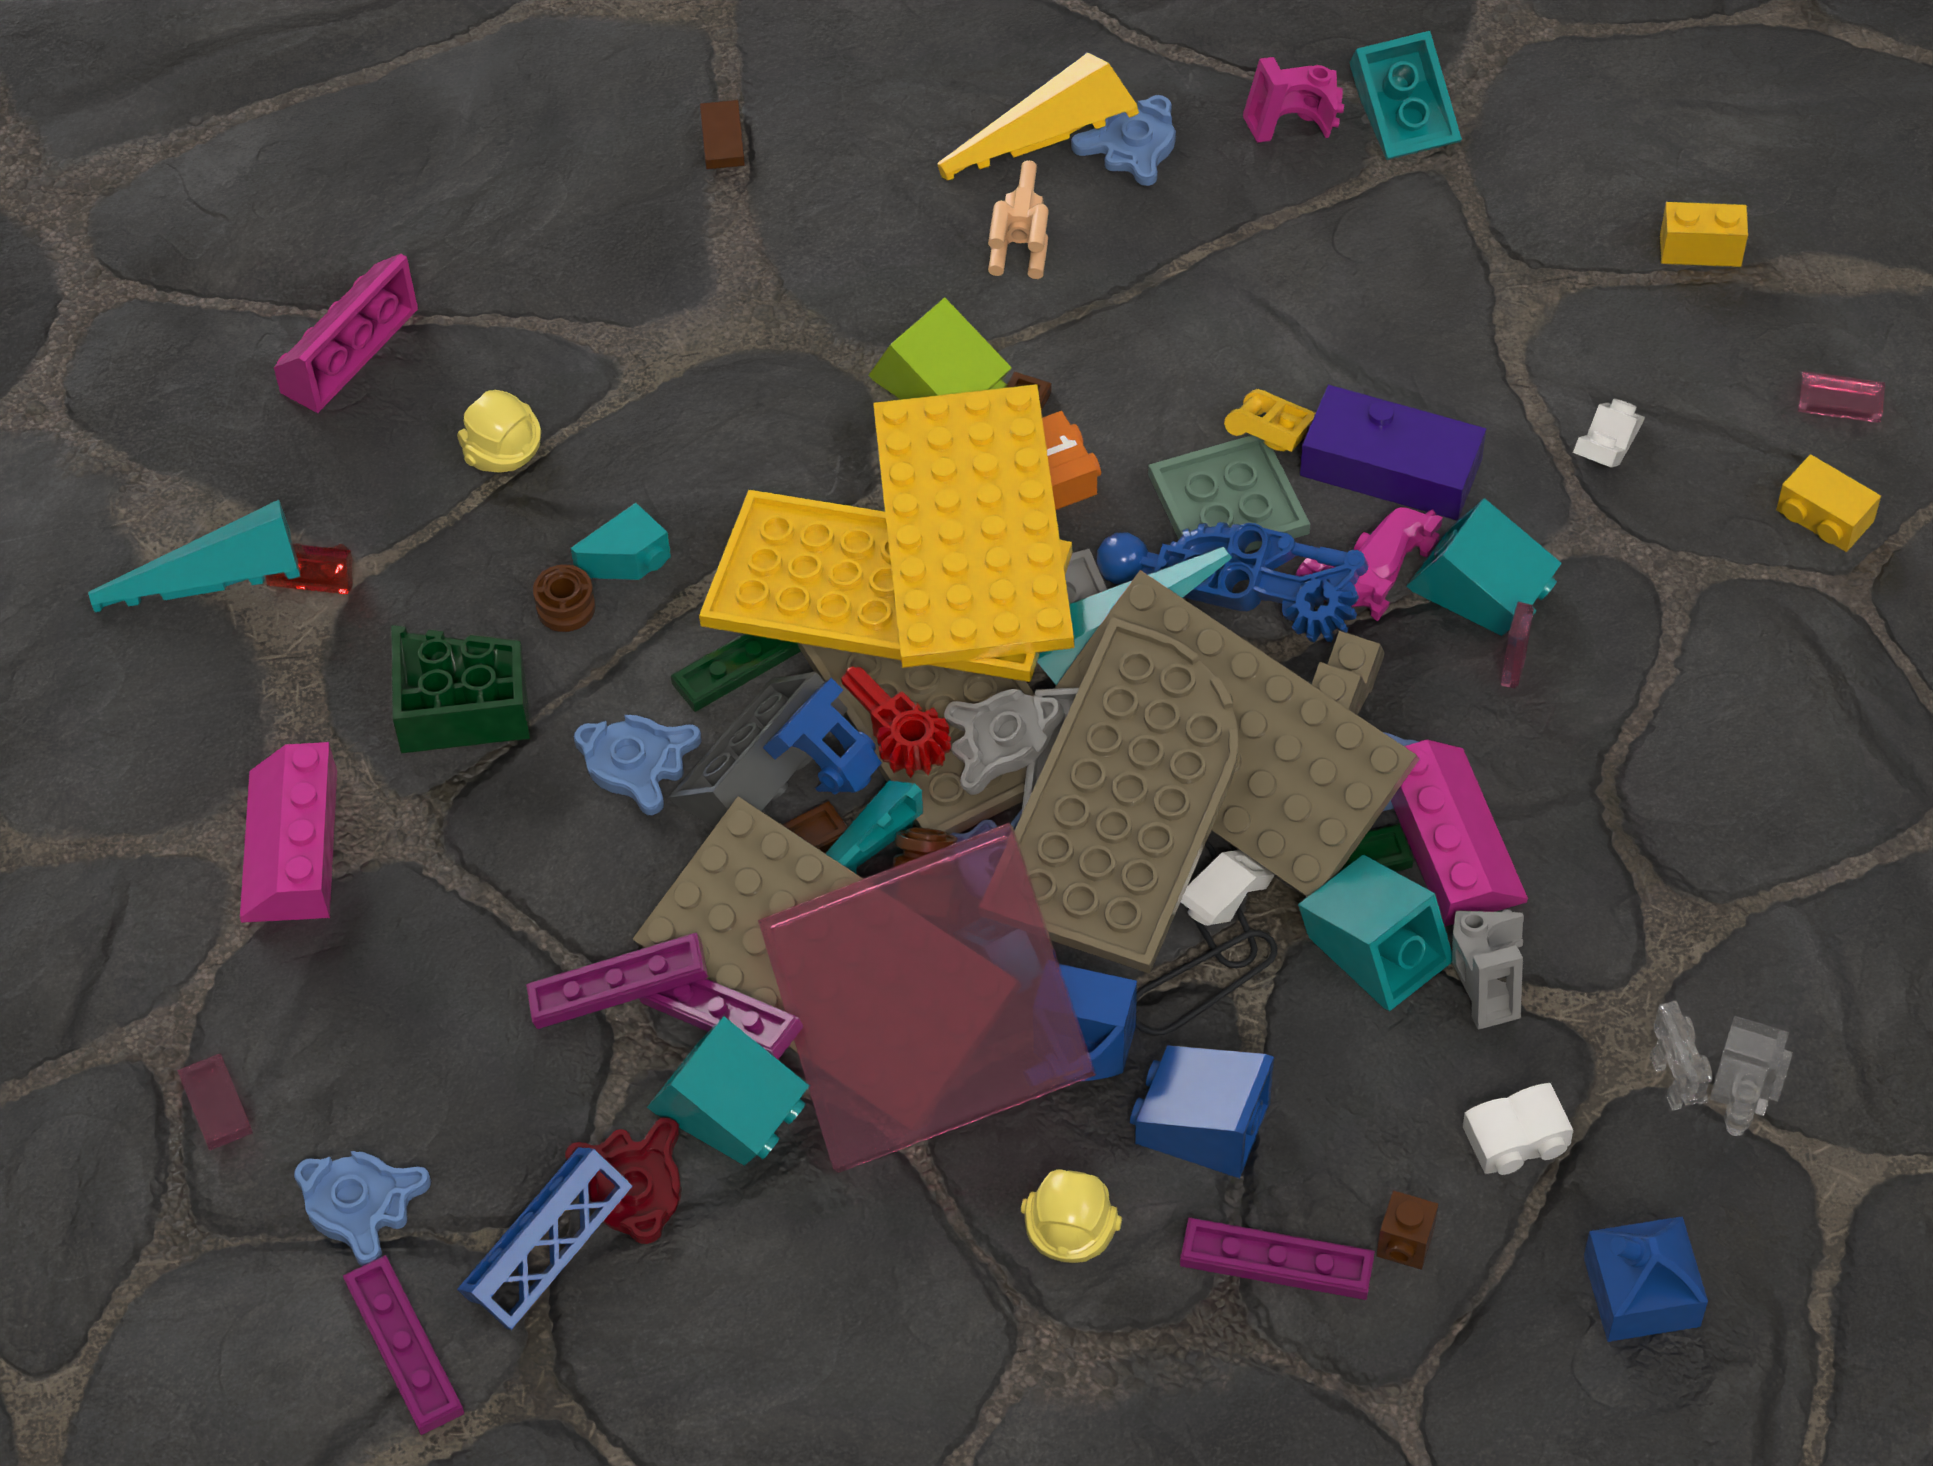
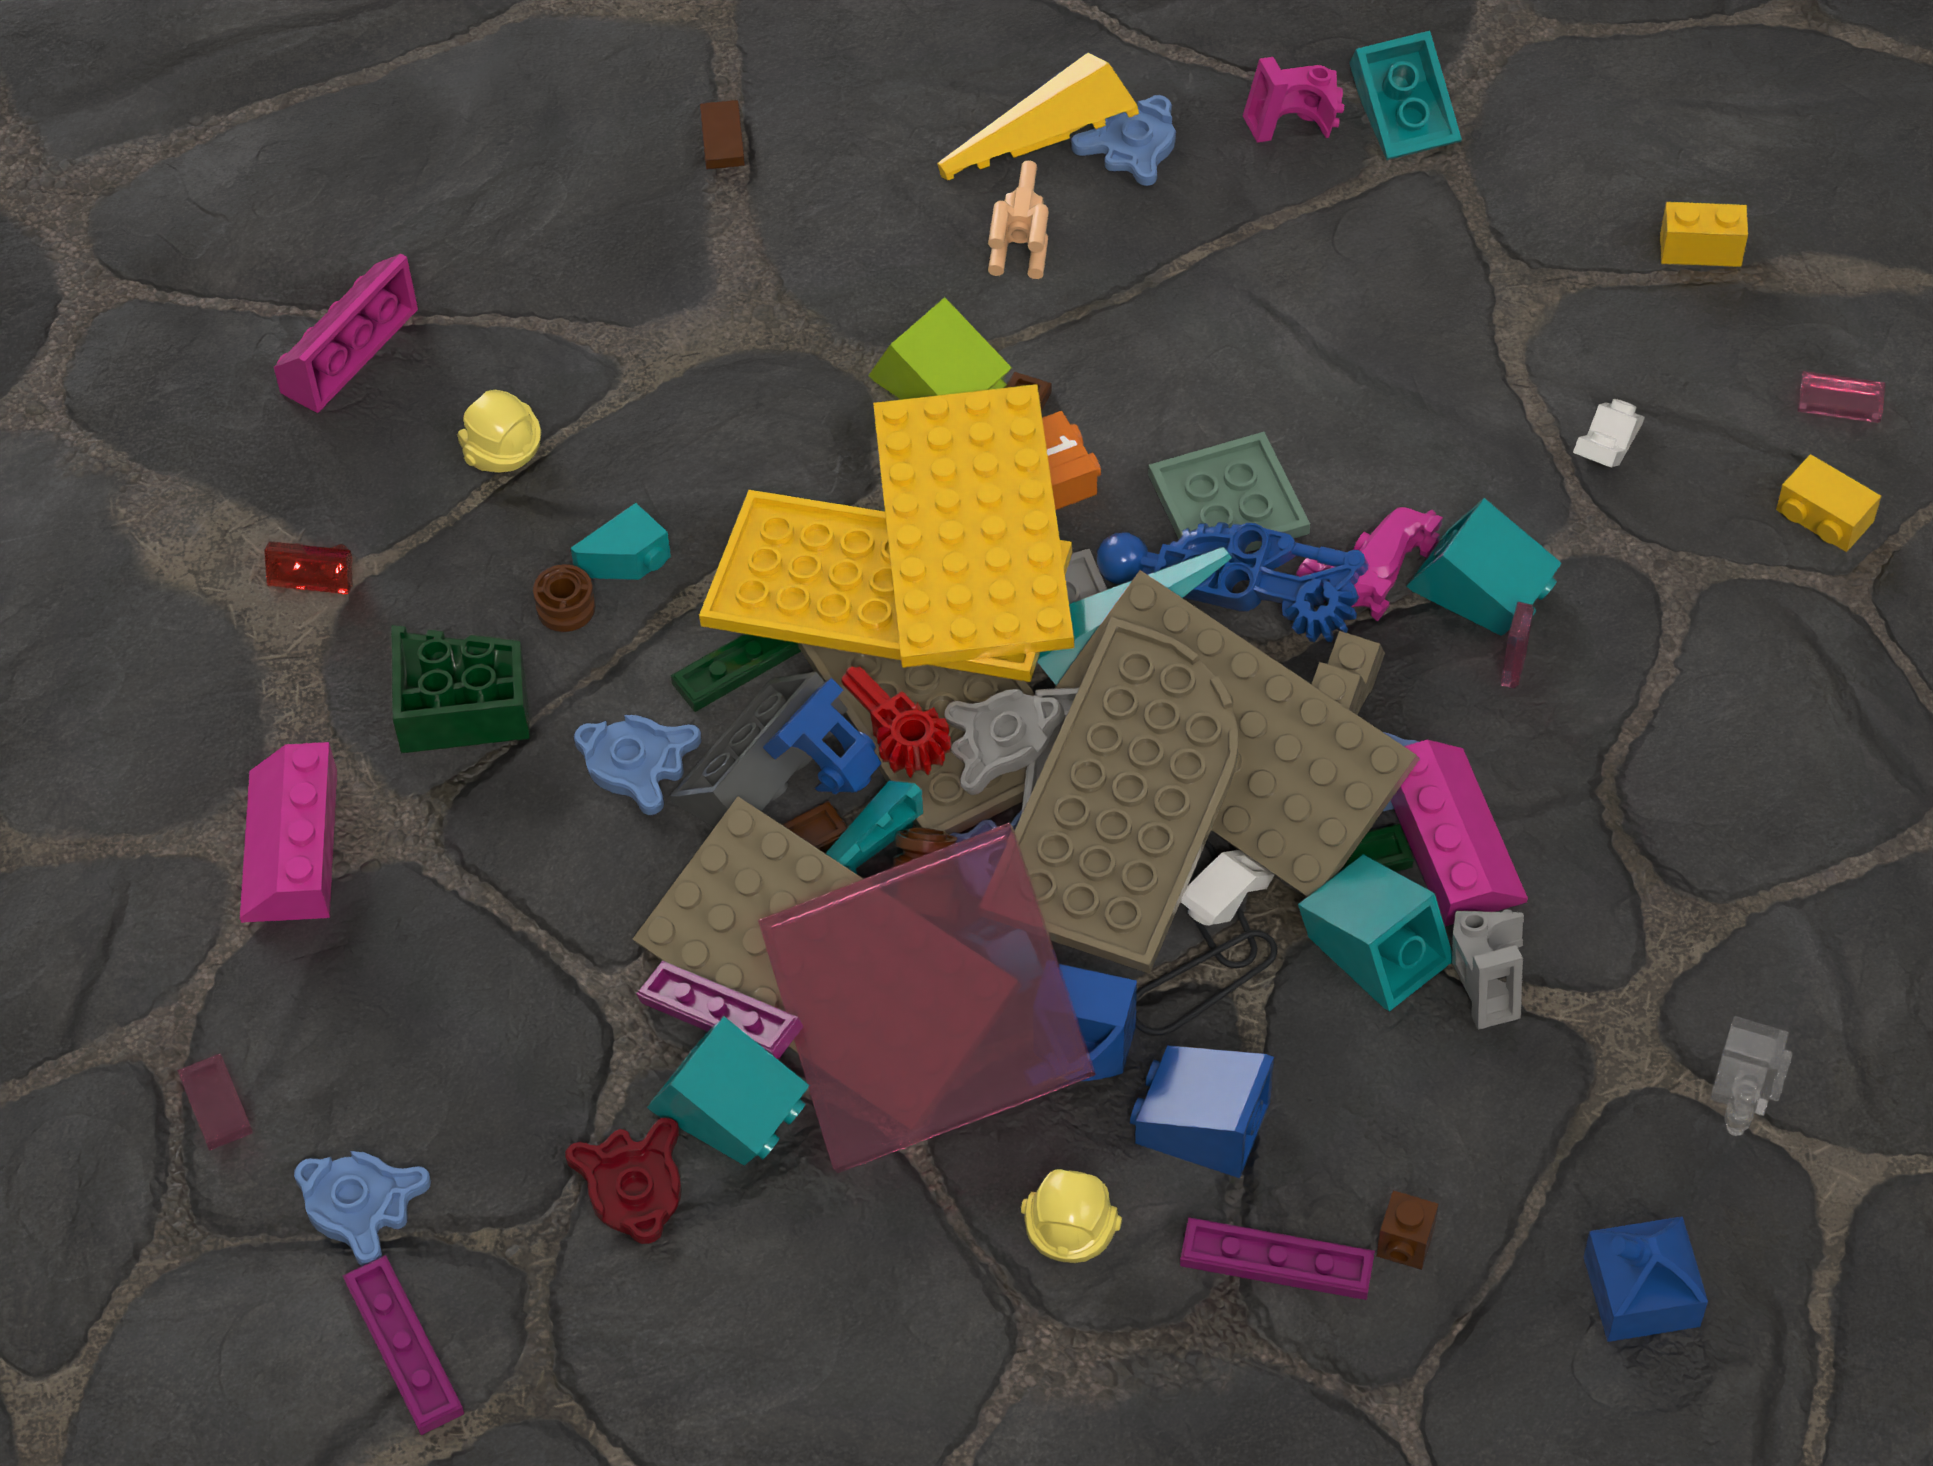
(236, 552): teal wedge -> none
(532, 1225): fence -> none
(617, 980): magenta tile -> none
(1280, 427): yellow plate -> none
(1392, 452): dark purple brick -> none
(1518, 1129): white brick -> none
(1678, 1049): clear plate -> none

